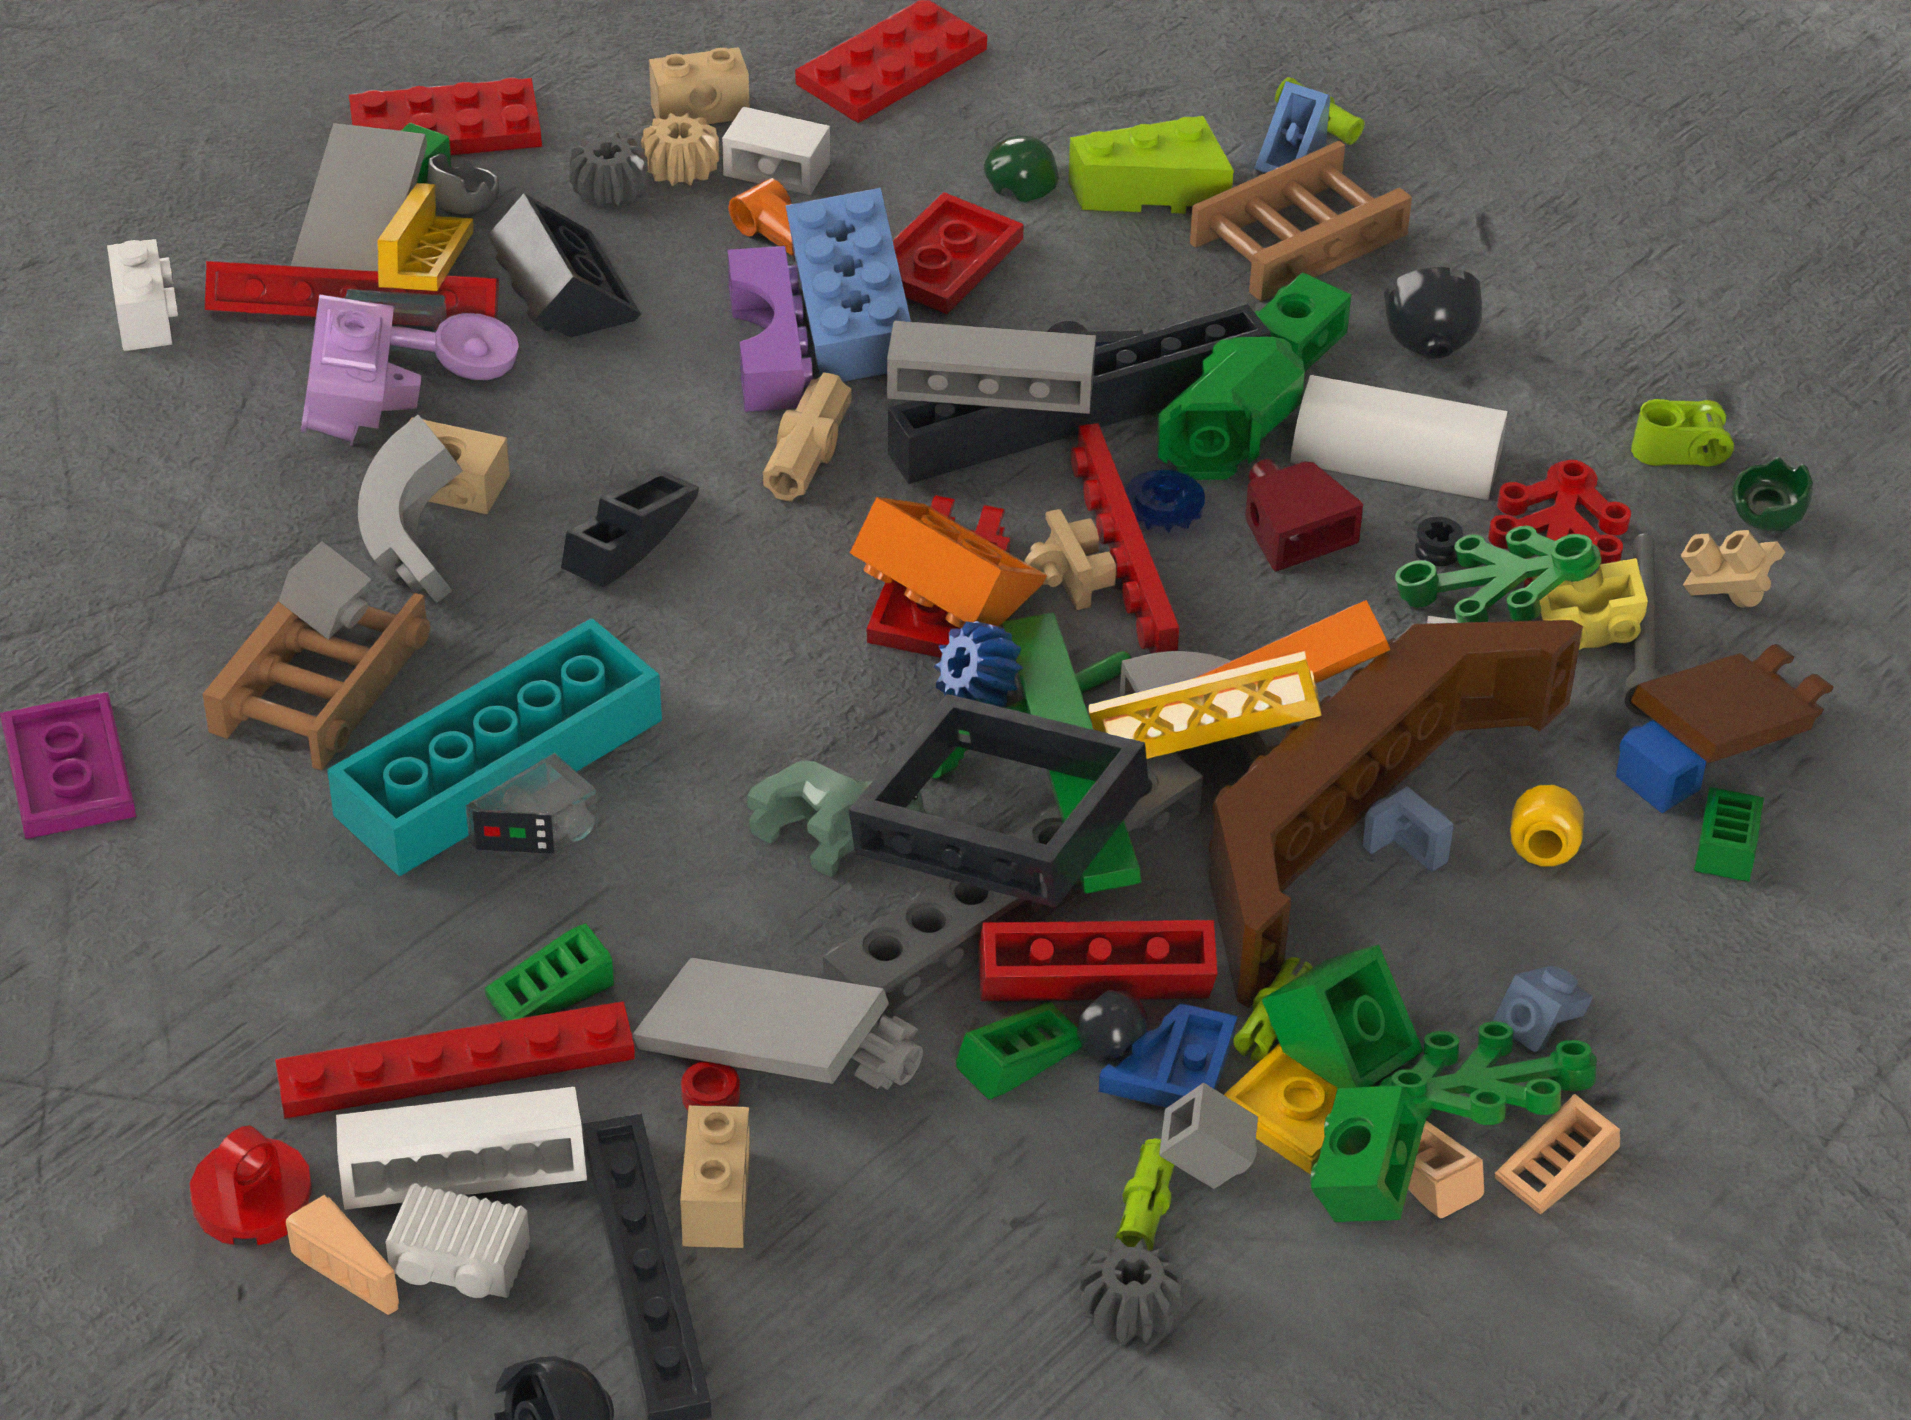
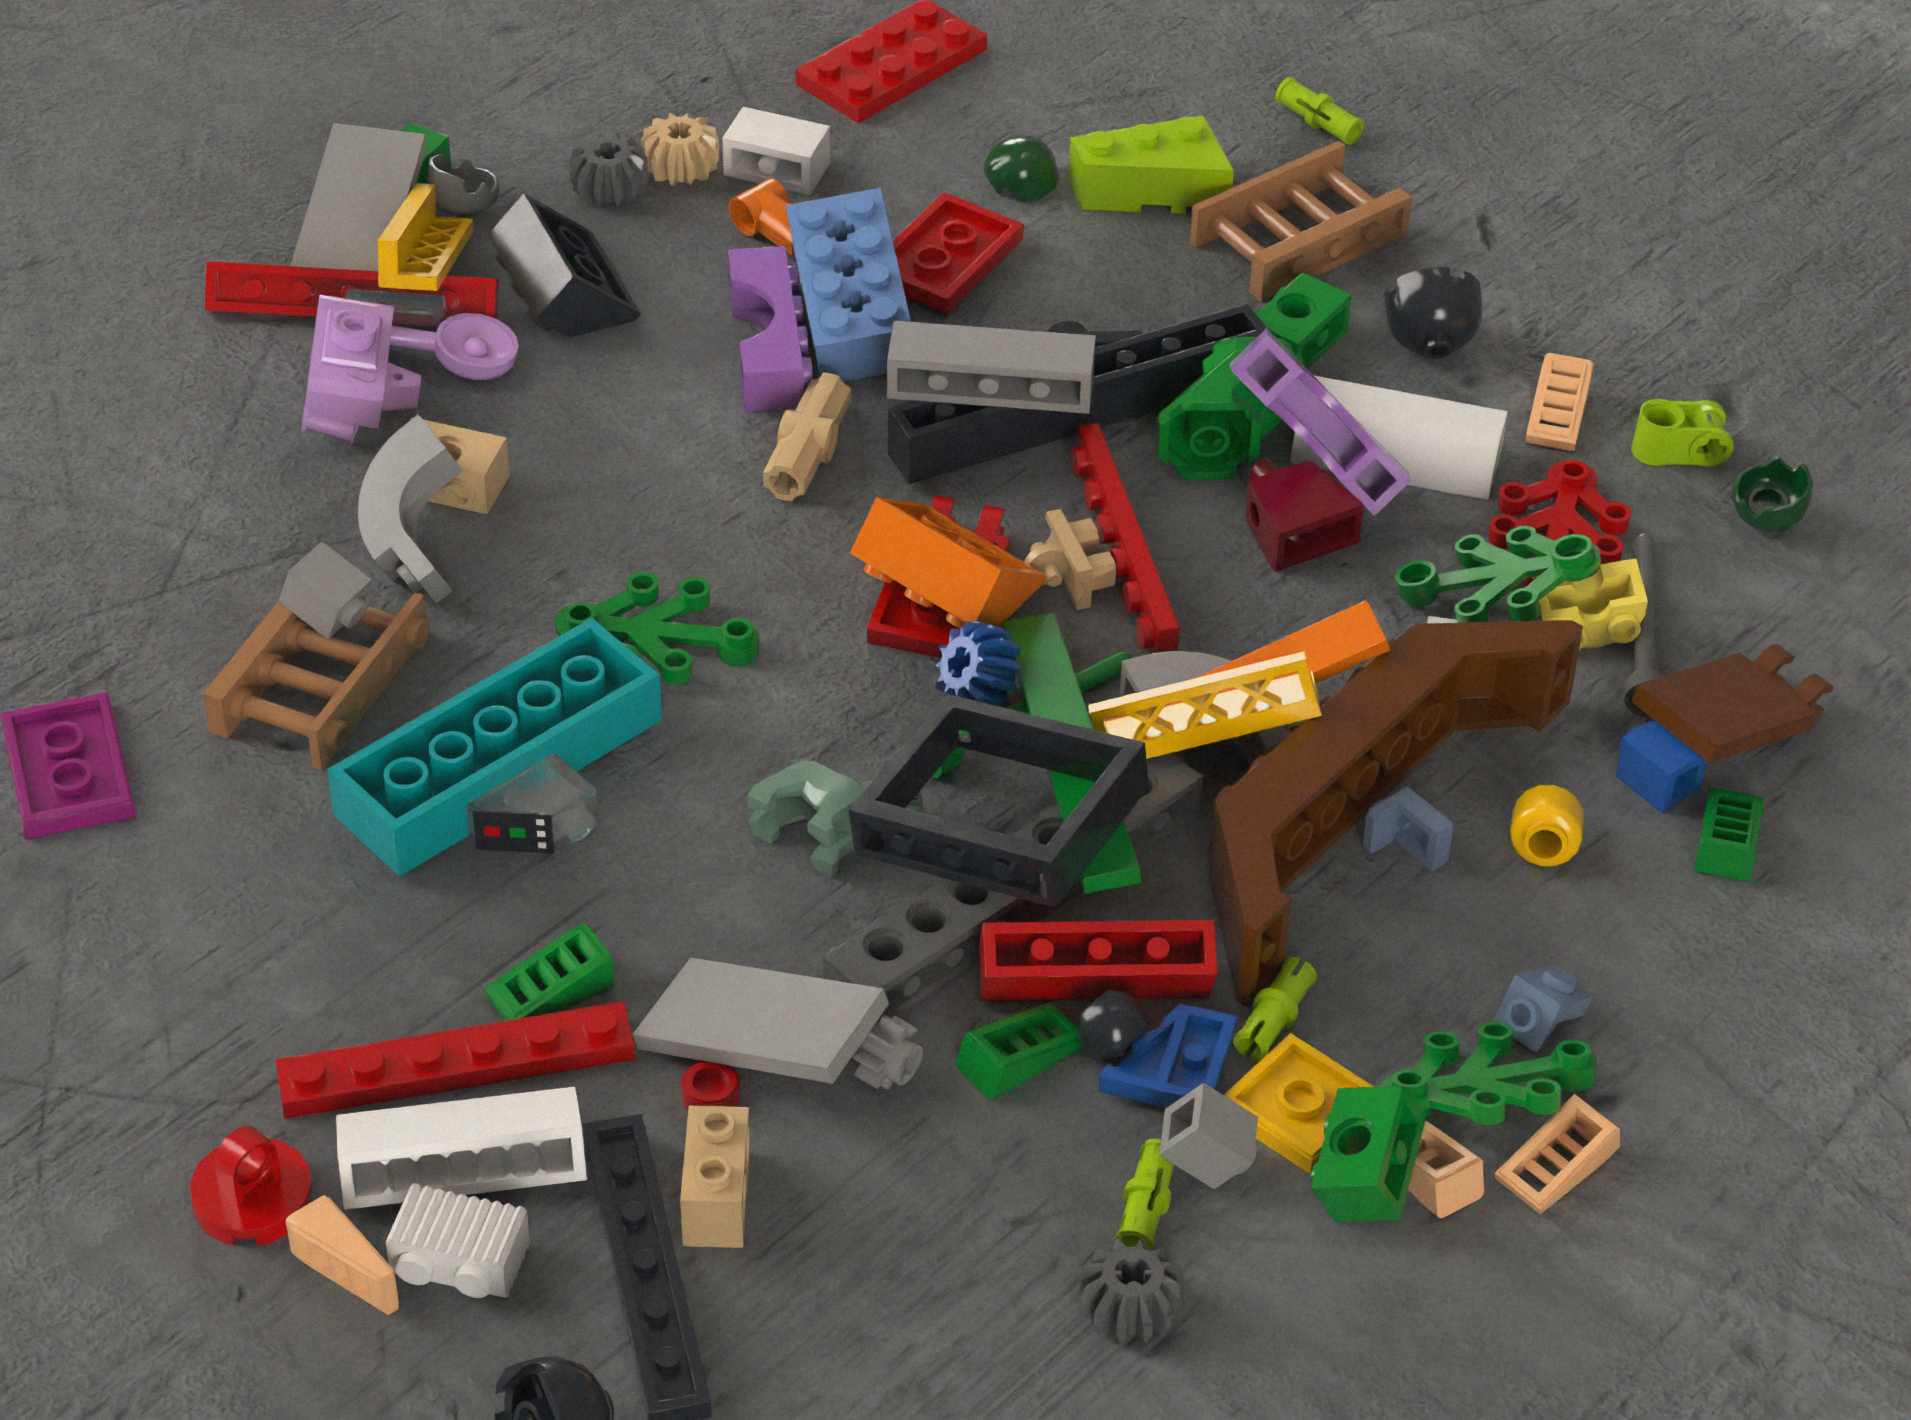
(140, 294): white brick -> none
(472, 114): red plate -> none
(627, 527): black slope -> none
(700, 84): tan brick -> none
(735, 641): none -> green plant
(1167, 487): clear blue gear -> none
(1296, 127): medium blue slope -> none
(1320, 421): none -> medium lavender arch
(1345, 1020): green slope -> none
(1434, 530): black bush -> none
(1559, 400): none -> light nougat slope
(1734, 568): tan hips -> none

